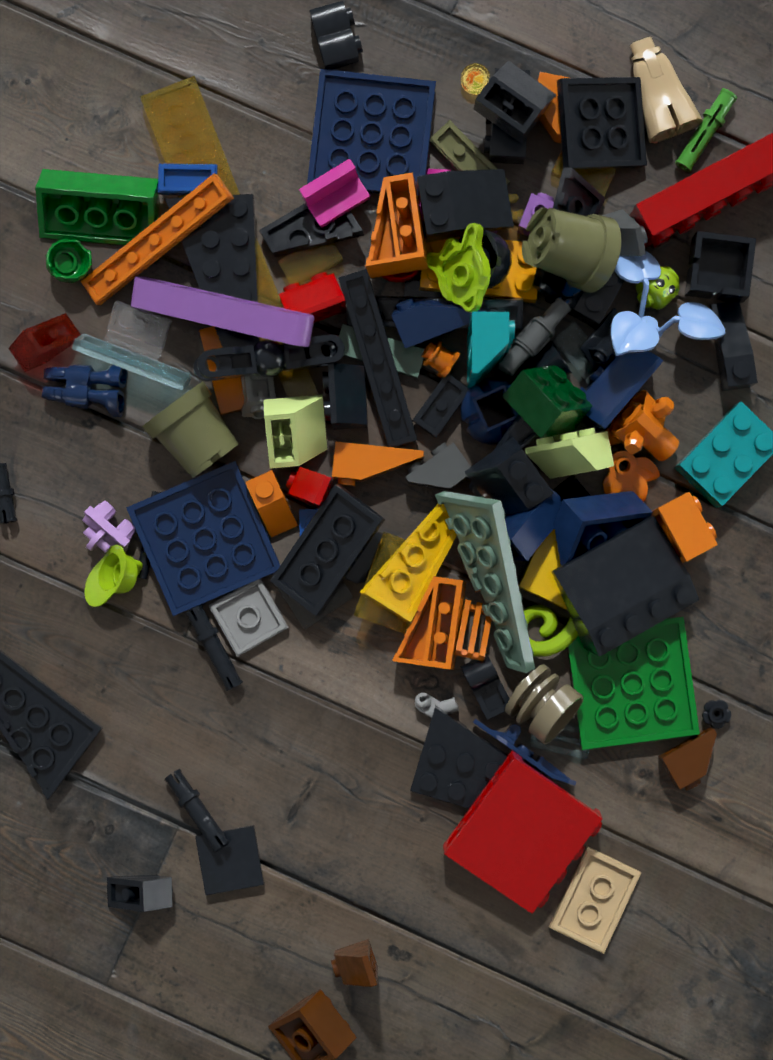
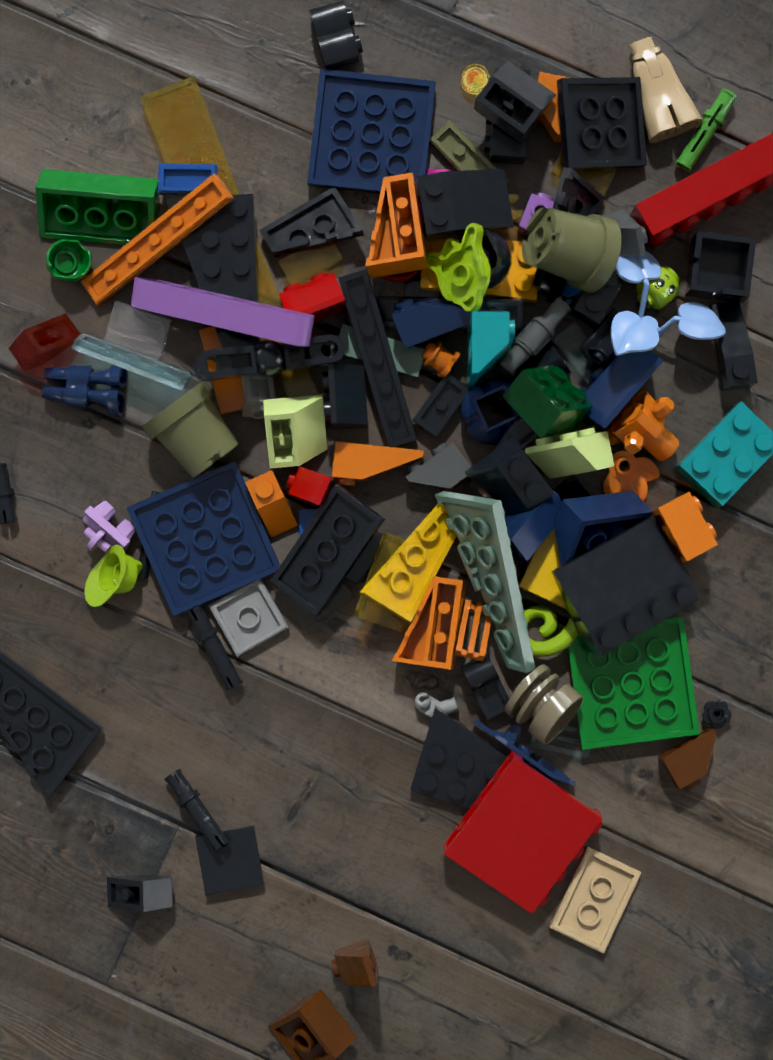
(334, 193): dark pink panel -> none

